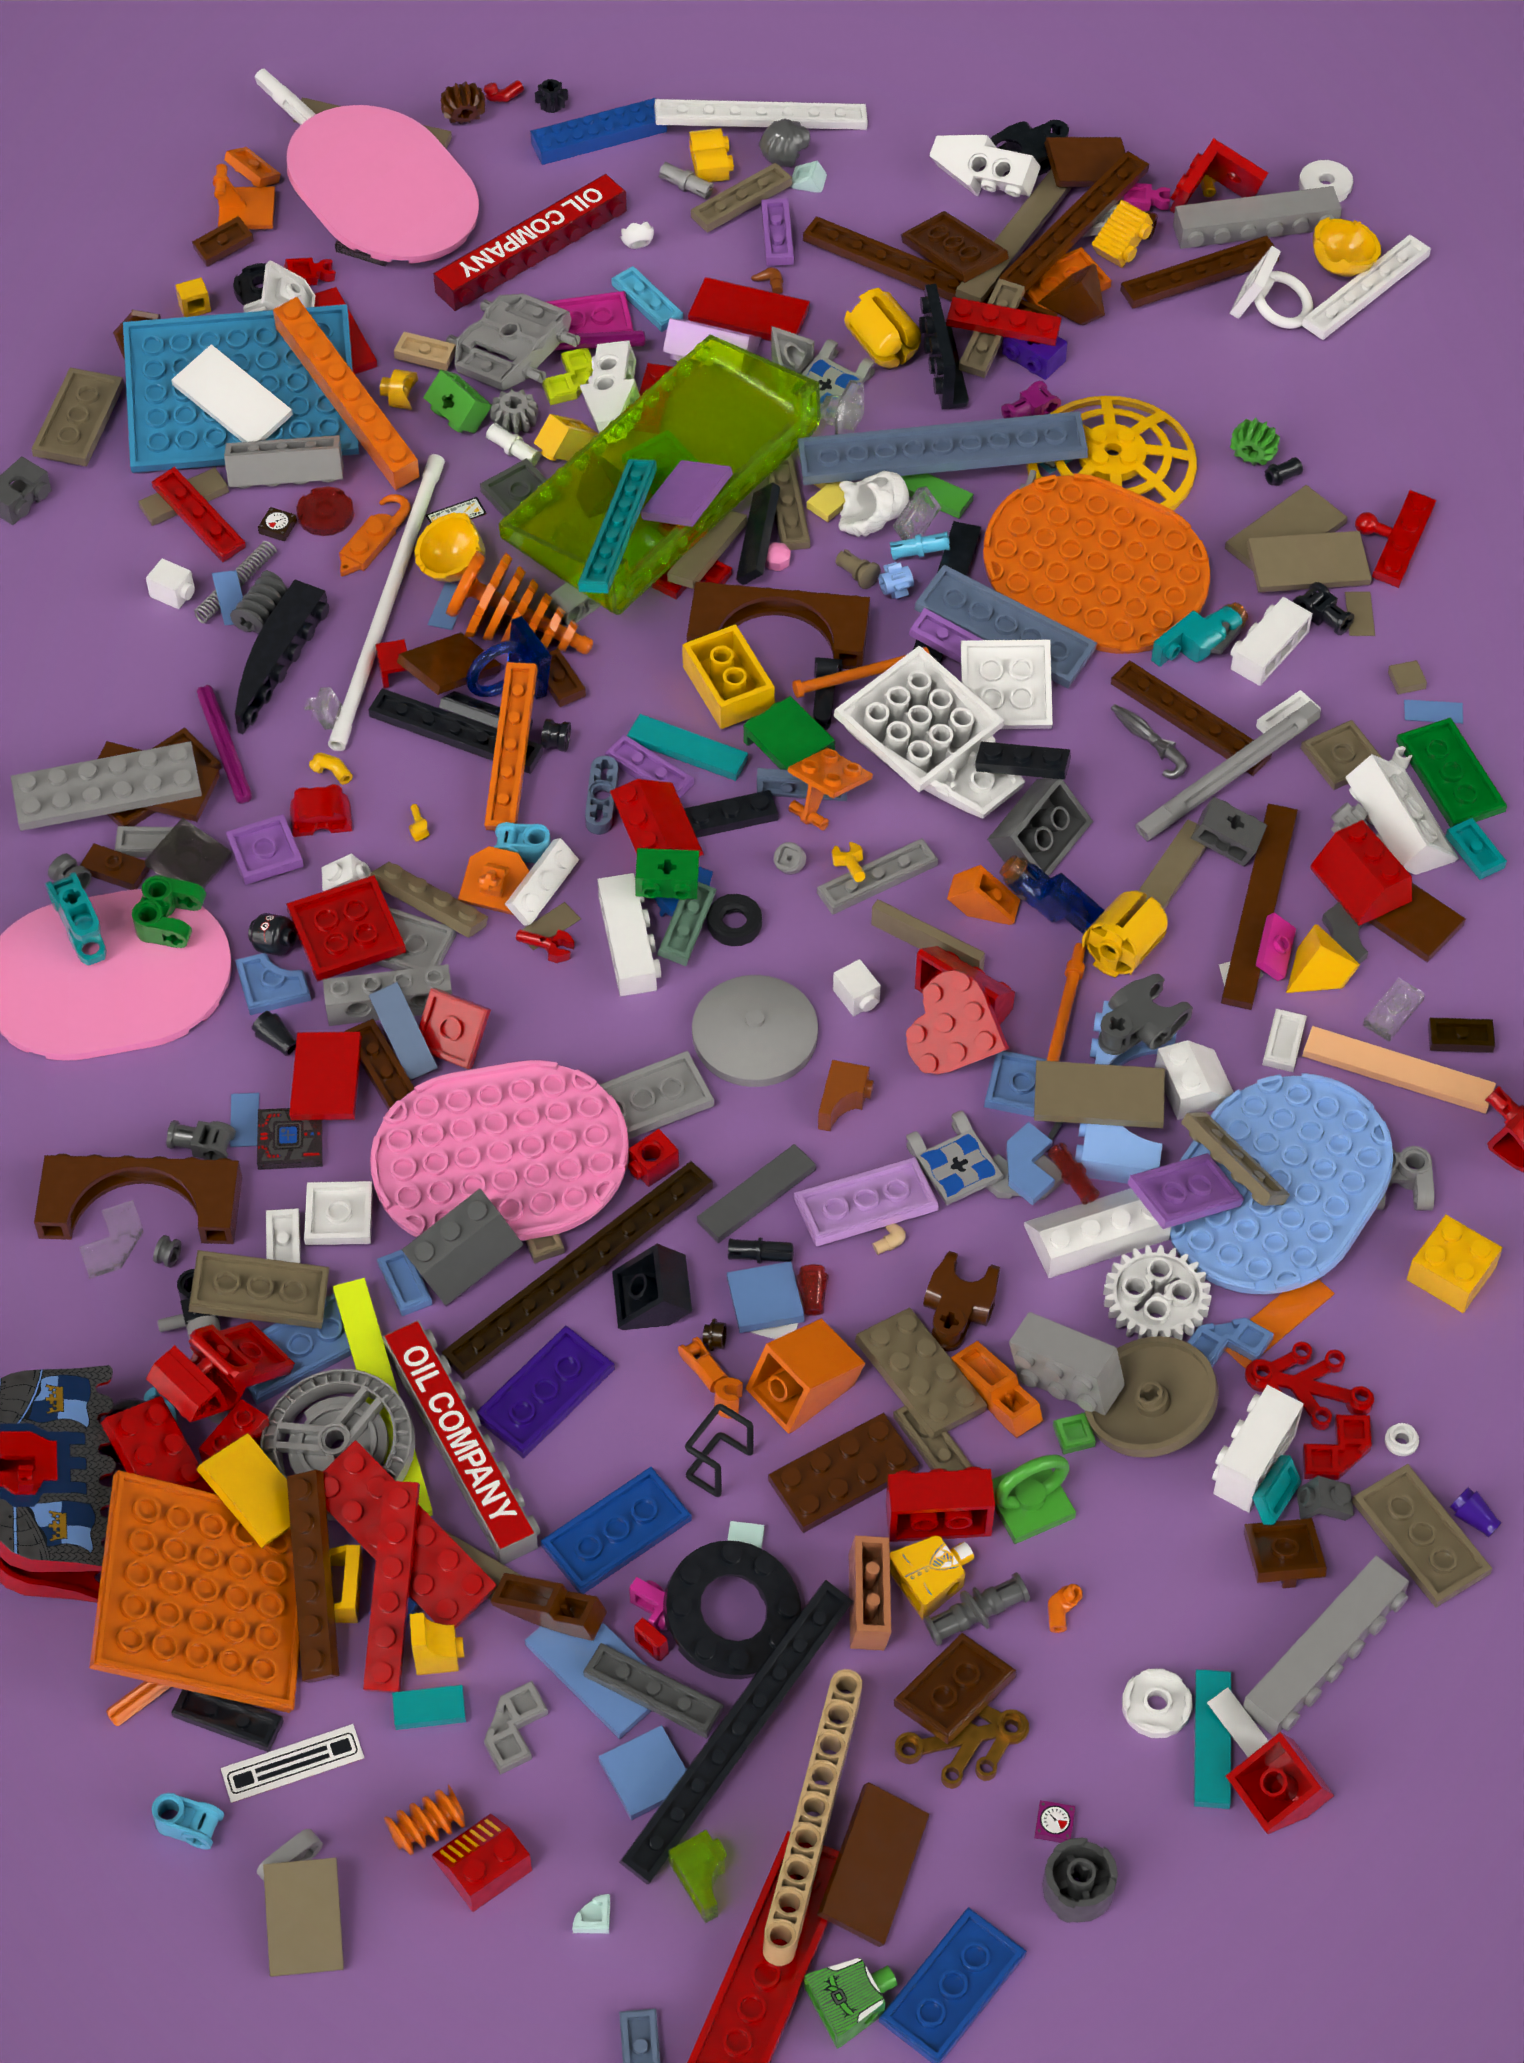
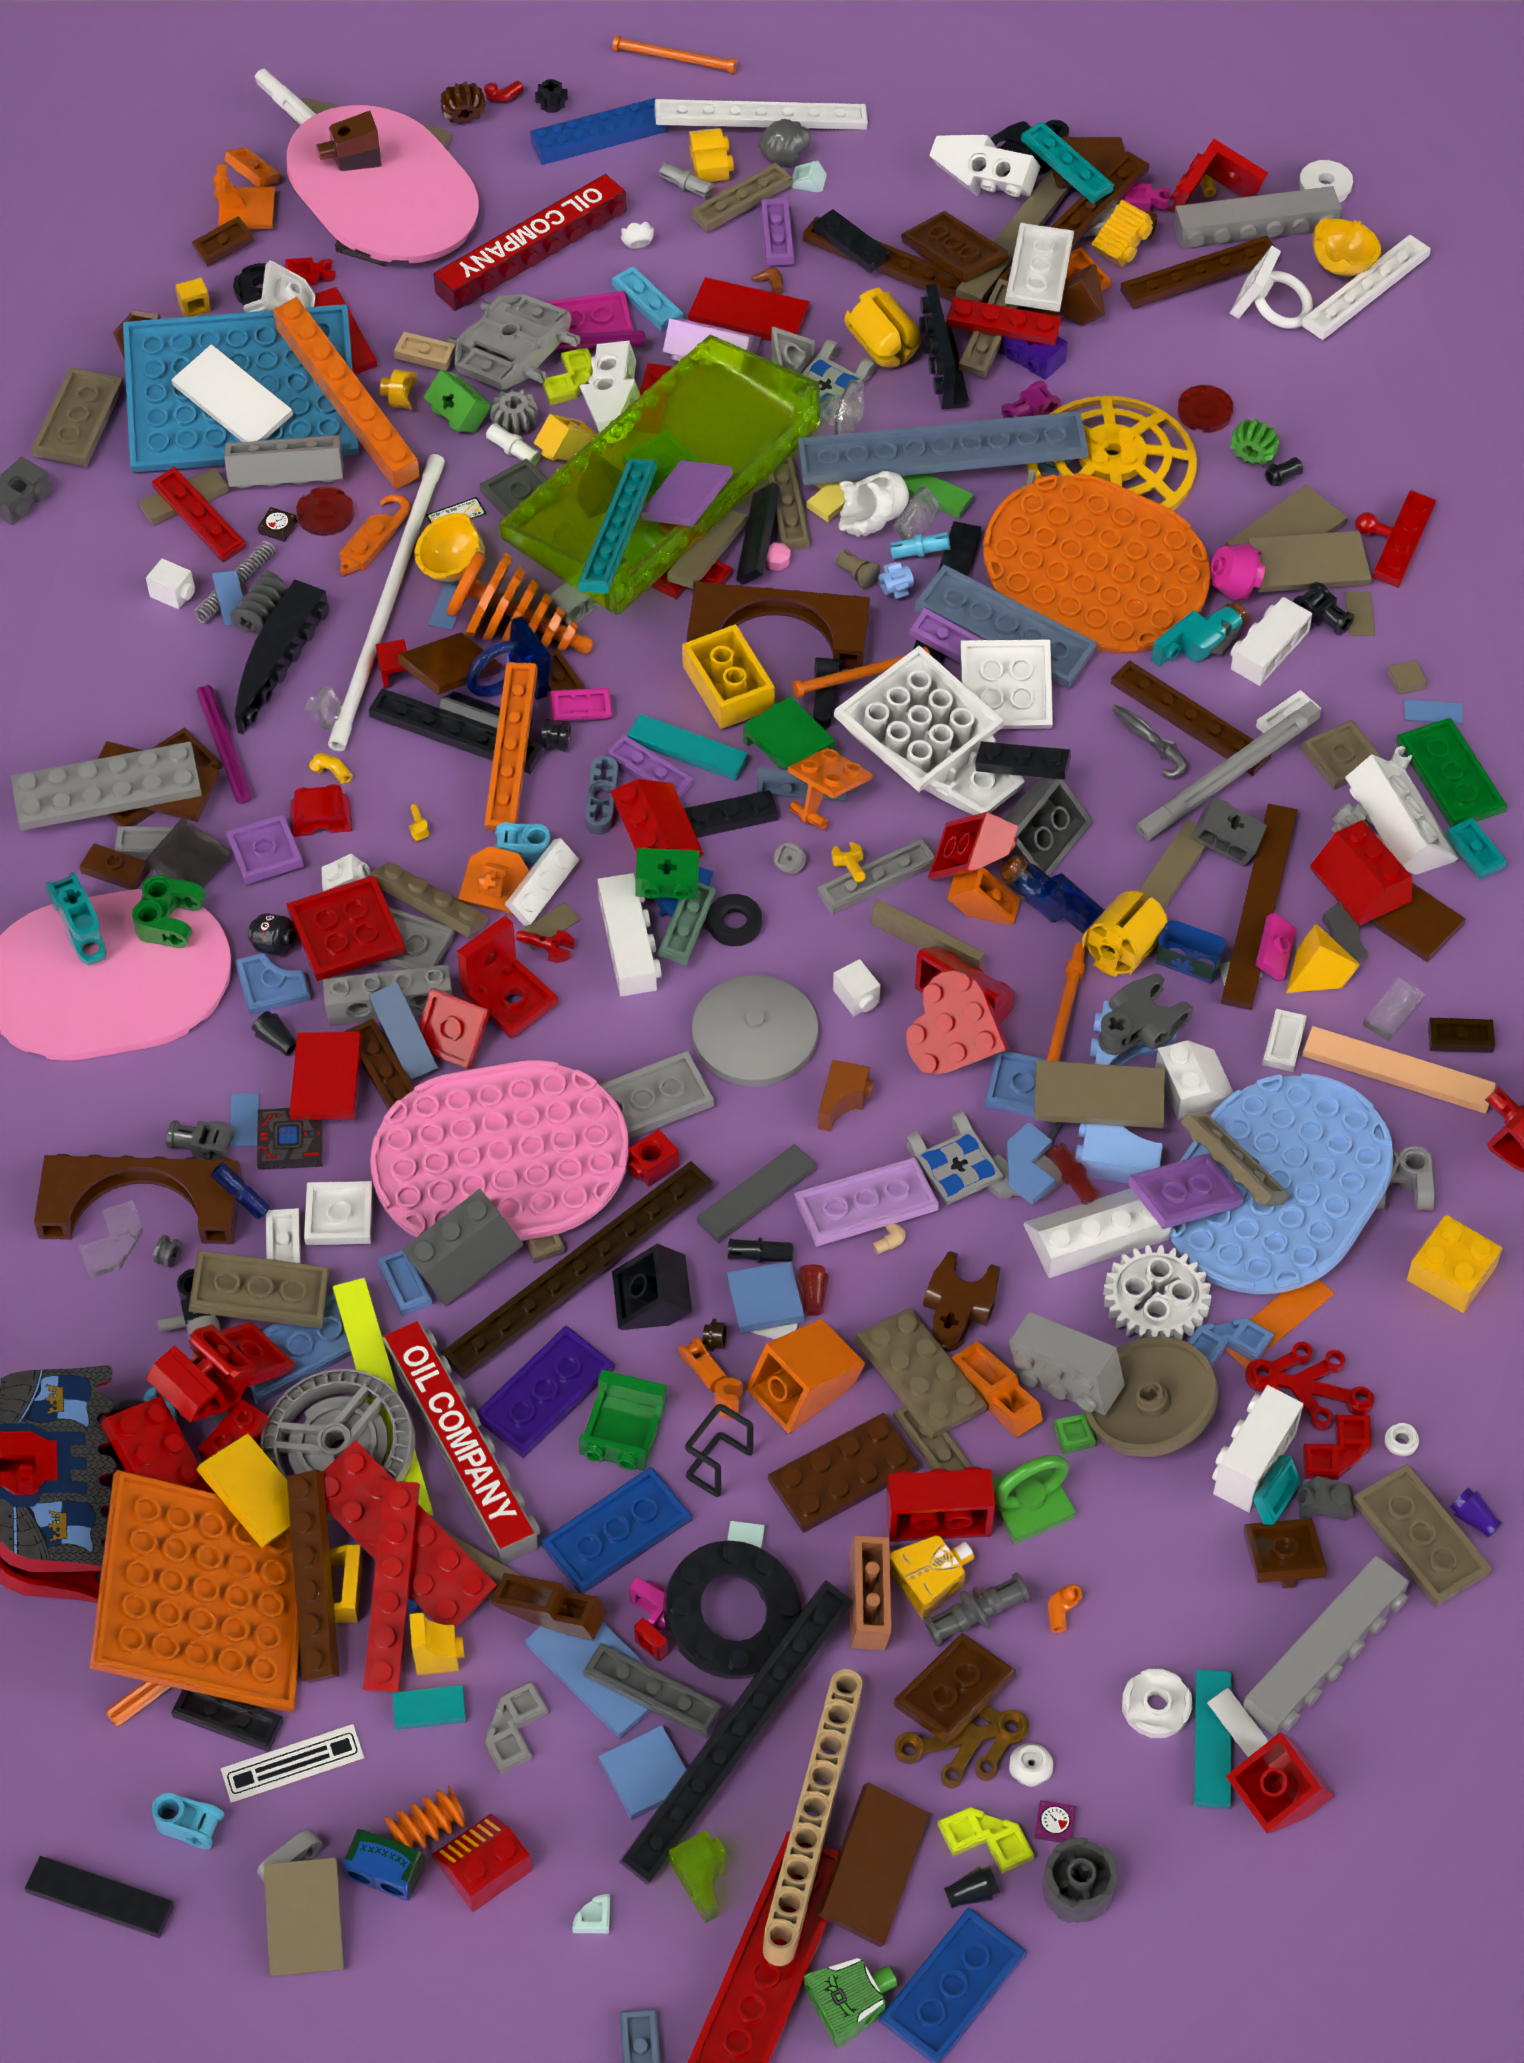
(66, 864): dark grey wheel -> none
(99, 1896): none -> black tile
(236, 1187): none -> clear blue piece
(353, 143): none -> reddish brown torso
(383, 1864): none -> blue piece
(493, 973): none -> red bracket
(580, 704): none -> dark pink plate
(623, 1420): none -> green panel
(674, 54): none -> orange bar
(851, 240): none -> black plate
(972, 844): none -> red slope
(973, 1888): none -> black cone
(1003, 1838): none -> neon yellow tile
(1027, 1774): none -> white plate
(1039, 267): none -> white tile
(1067, 162): none -> teal tile
(1188, 940): none -> blue piece
(1205, 408): none -> clear red tile
(1236, 570): none -> dark pink cone

